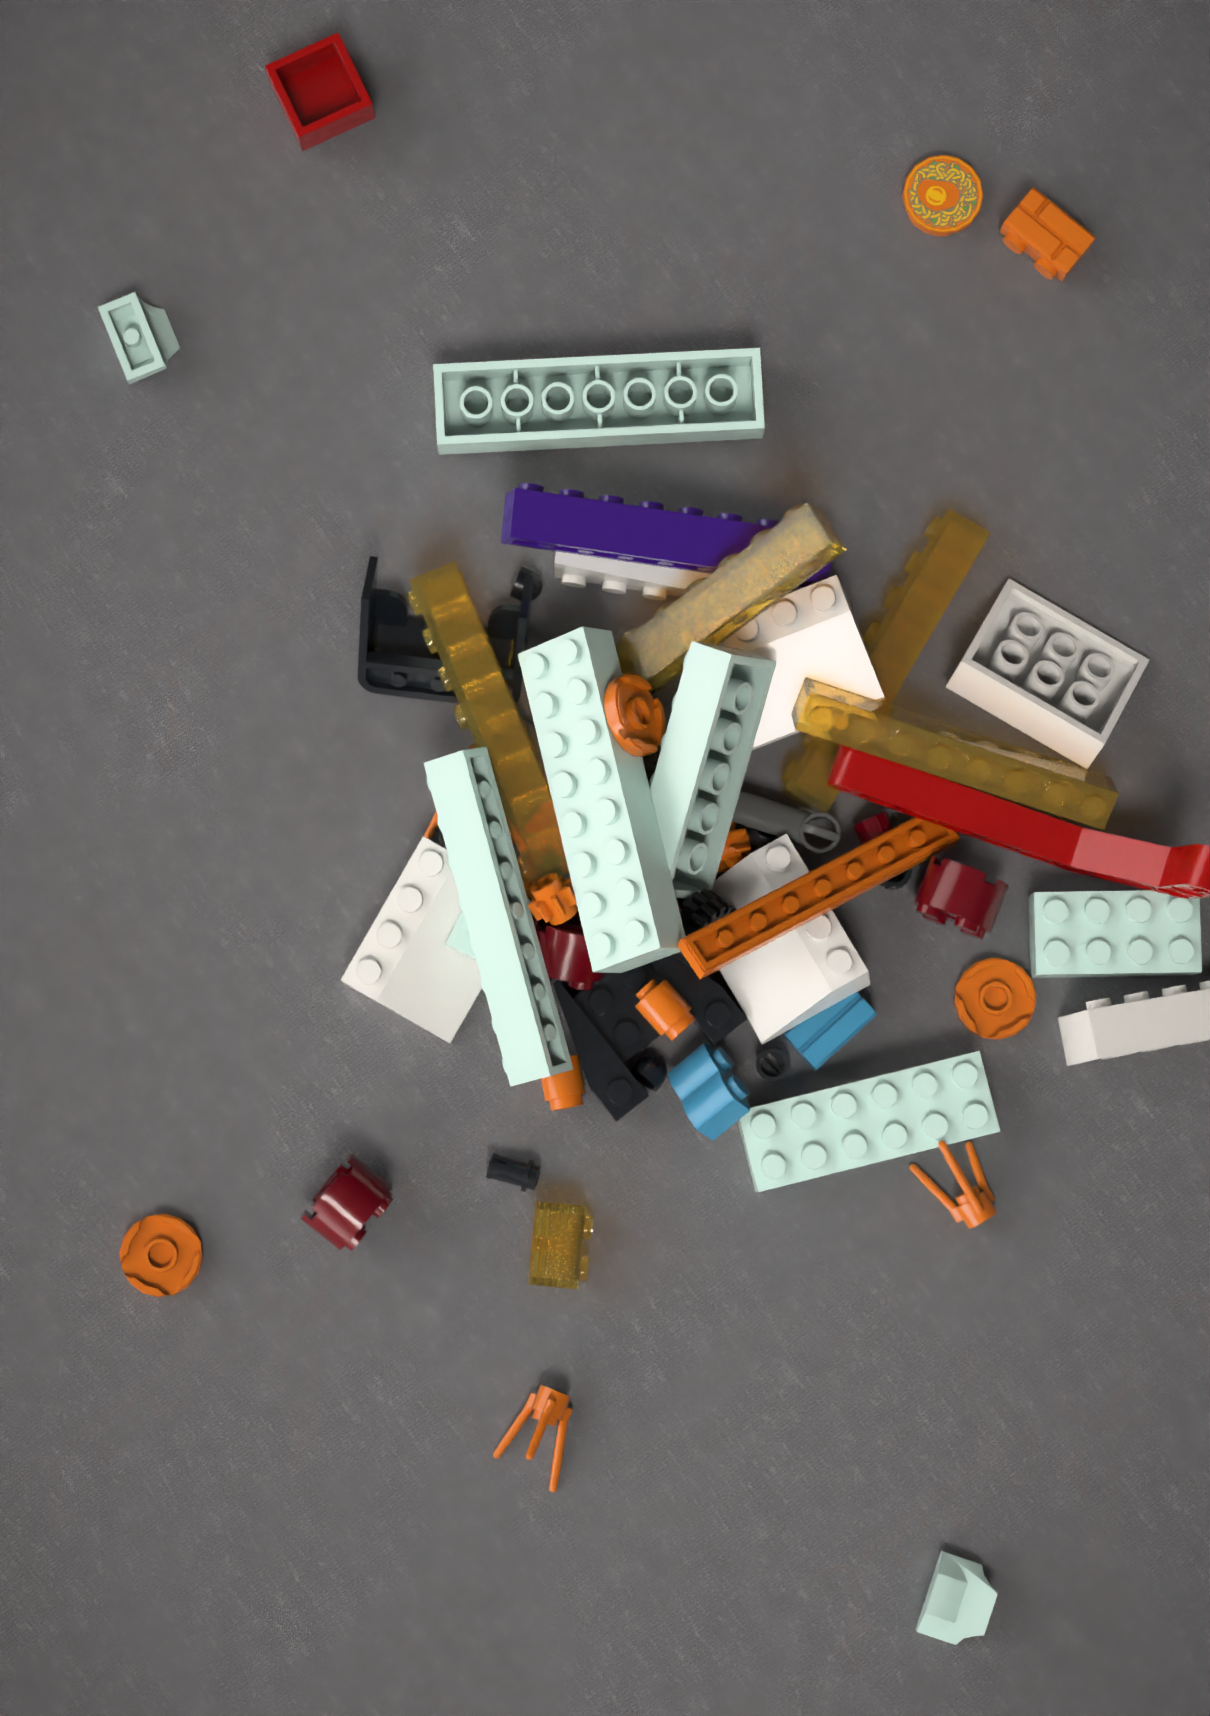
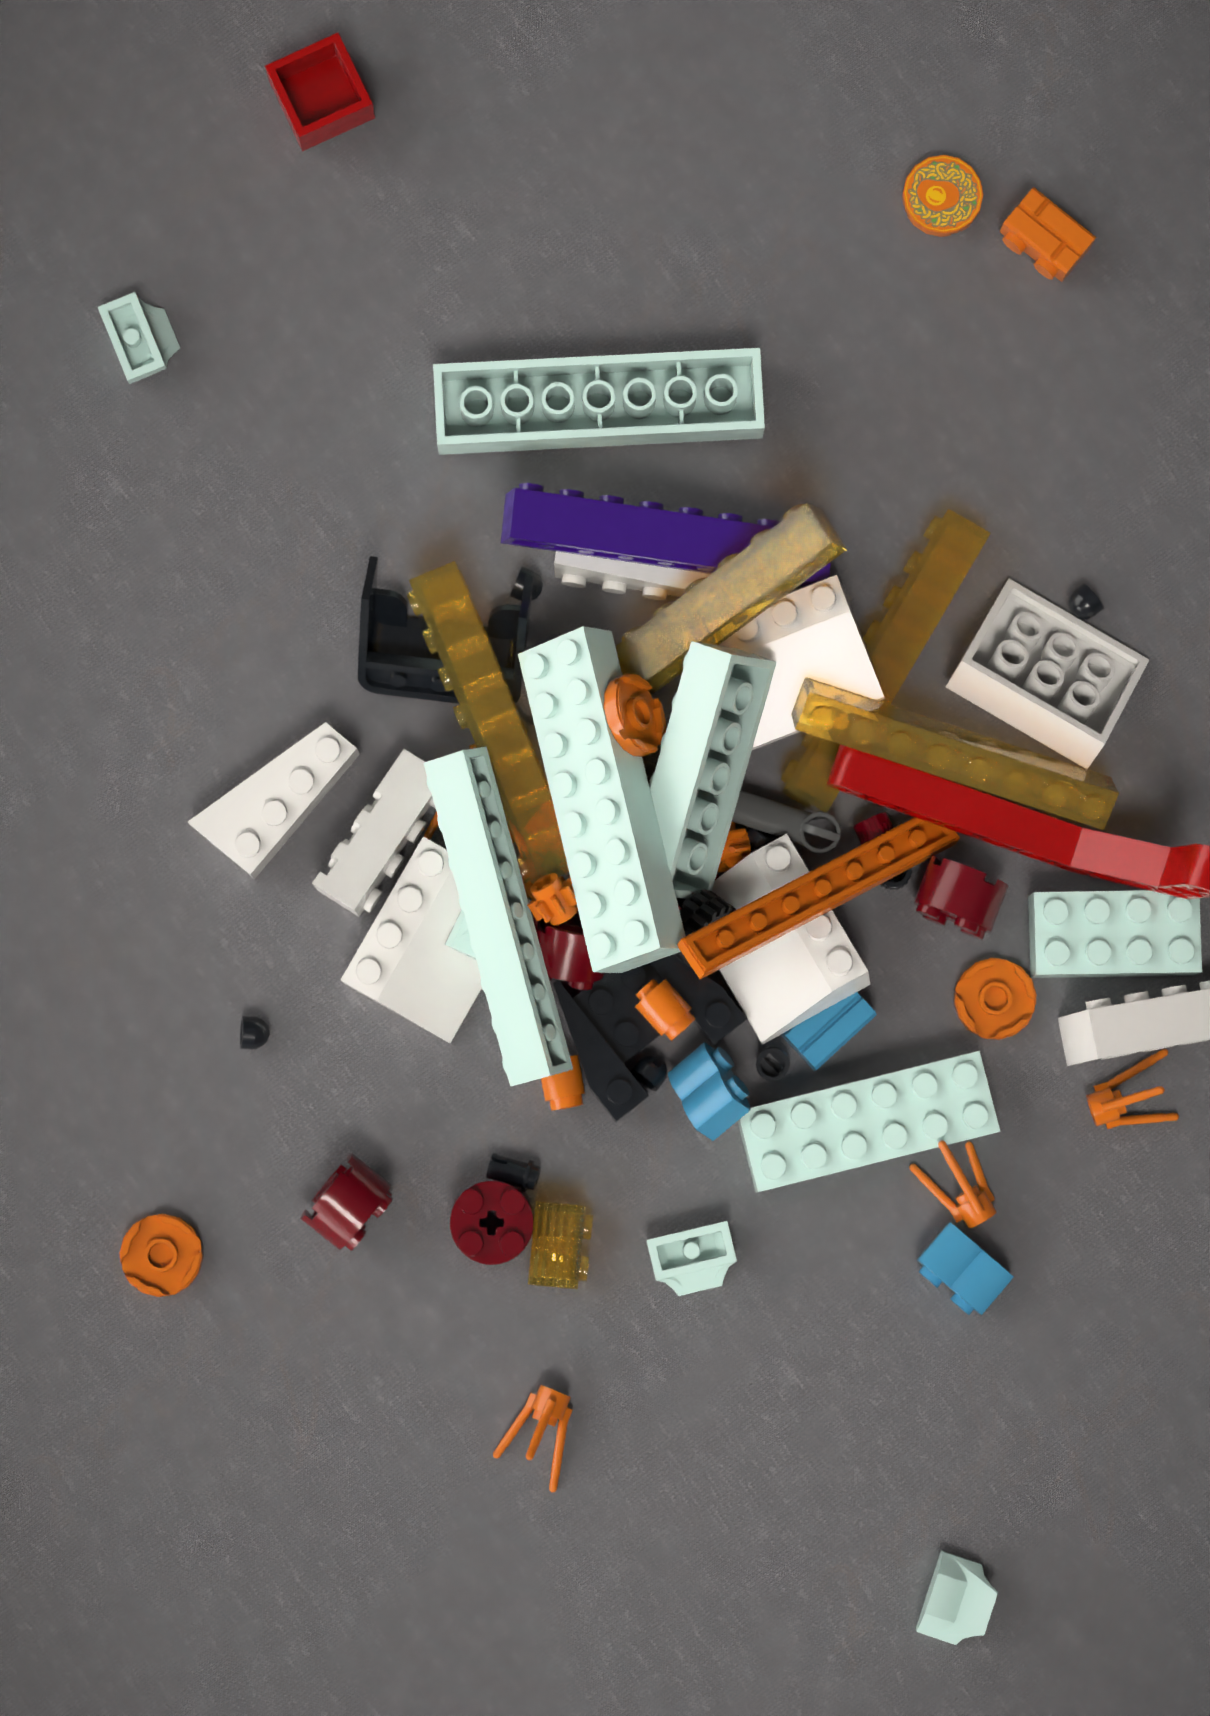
(253, 1032): none -> black hinge
(273, 802): none -> white wedge
(379, 837): none -> white wedge
(475, 1205): none -> dark red brick
(693, 1258): none -> light aqua slope
(964, 1269): none -> dark azure brick
(1084, 603): none -> black hinge
(1108, 1105): none -> orange plant

